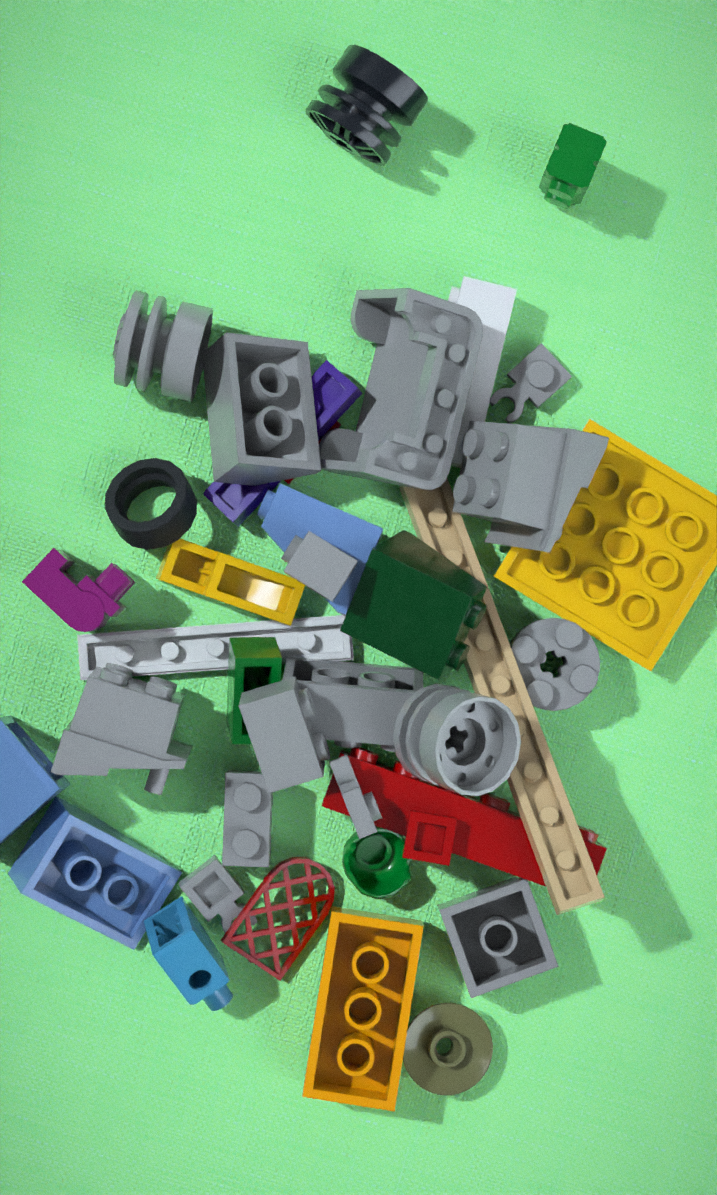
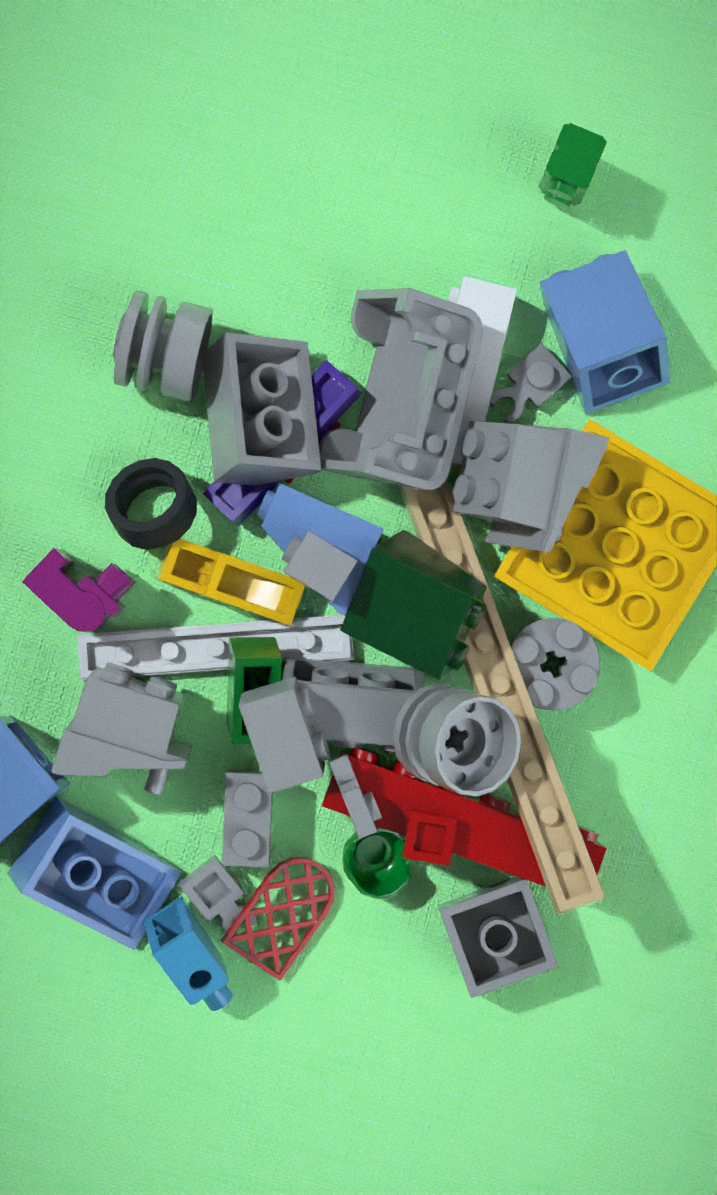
(363, 1008): light orange brick -> none
(371, 98): black wheel -> none
(464, 1061): olive dish -> none
(606, 331): none -> medium blue slope

